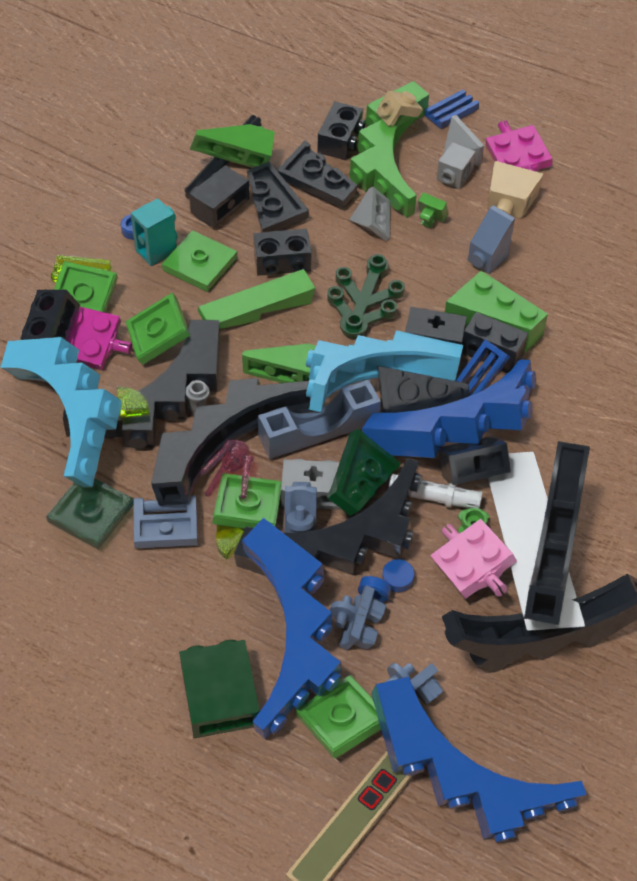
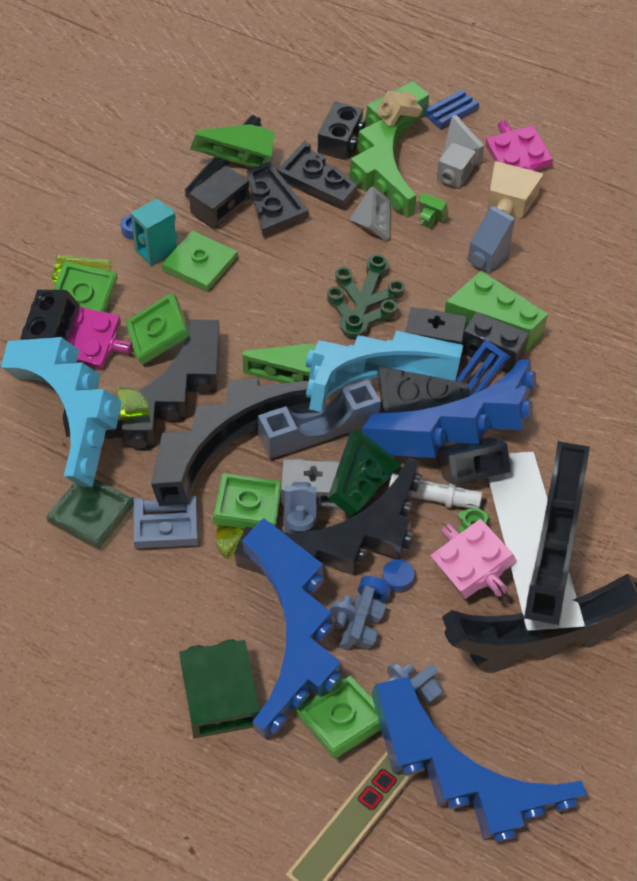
(197, 394): light grey pin -> none
(234, 457): clear pink plant -> none
(246, 306): bright green slope -> none
(282, 251): black brick -> none

